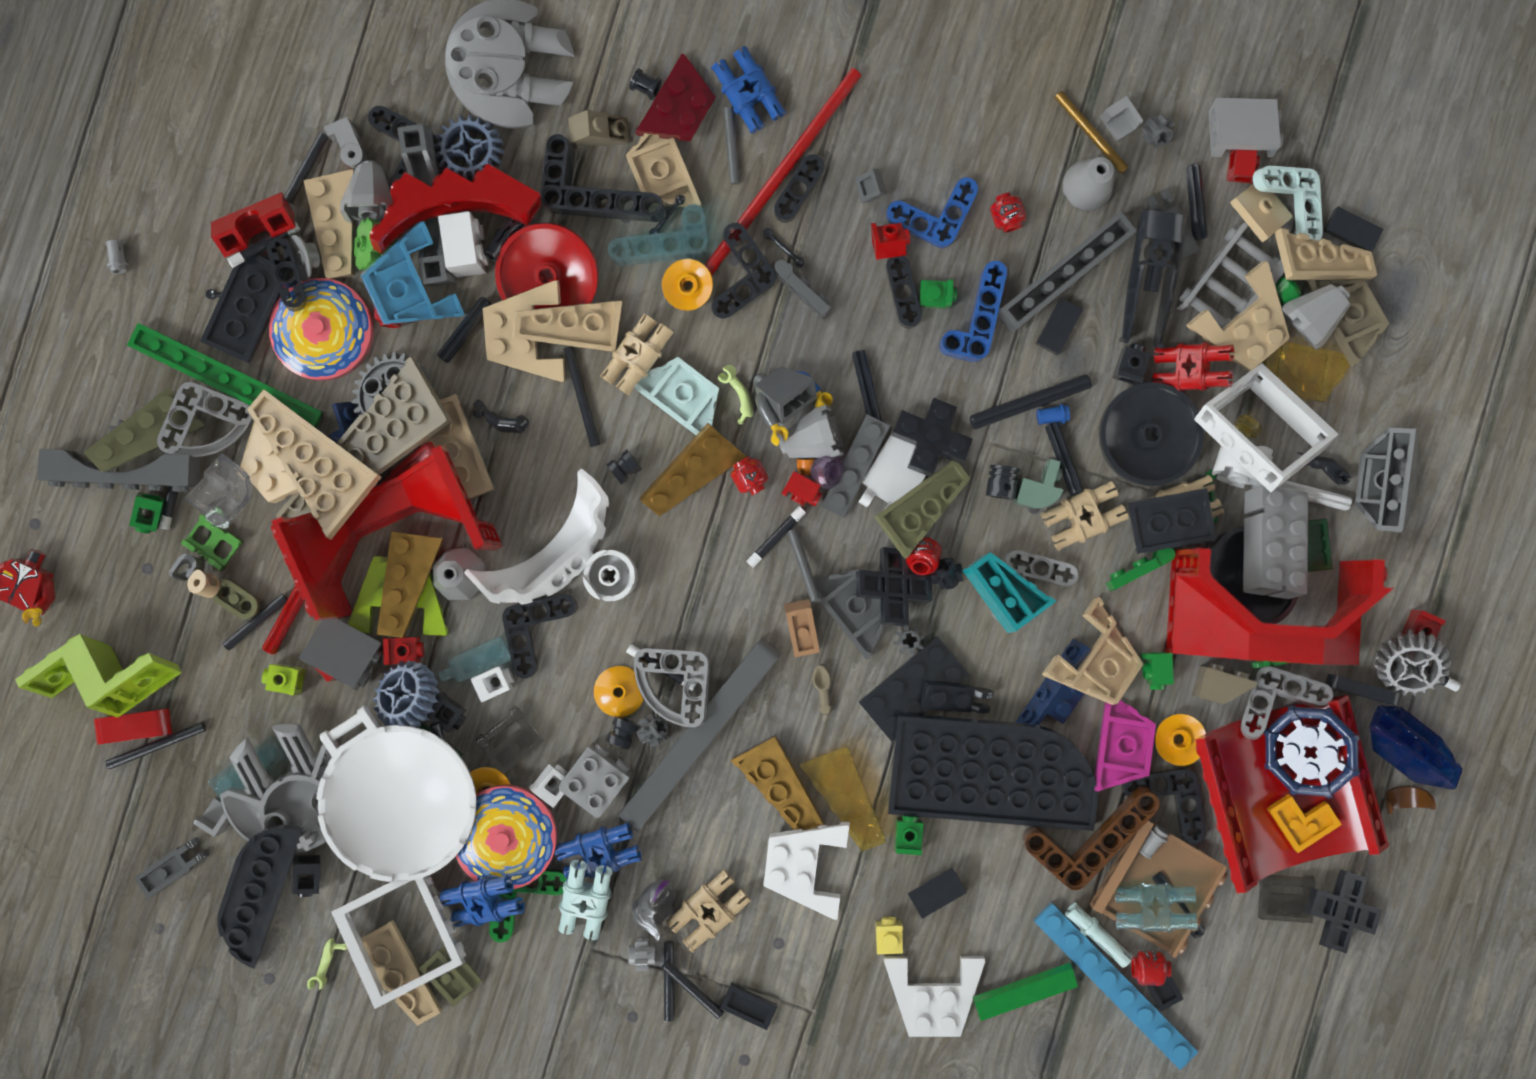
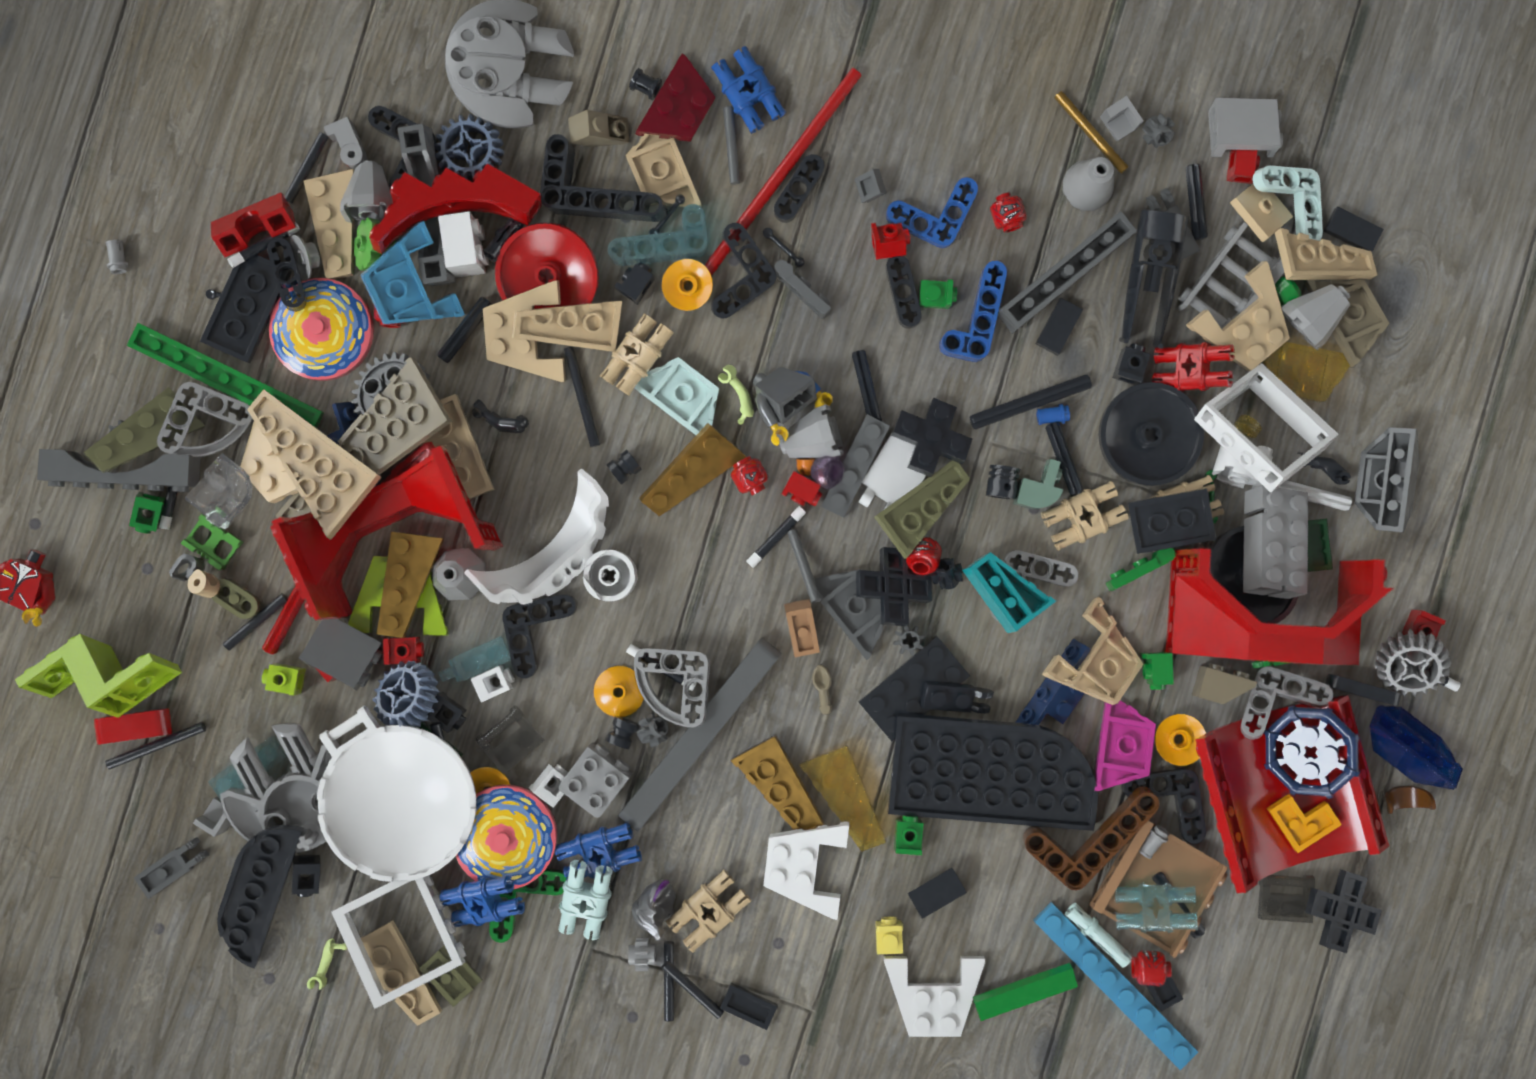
(635, 282): none -> black brick

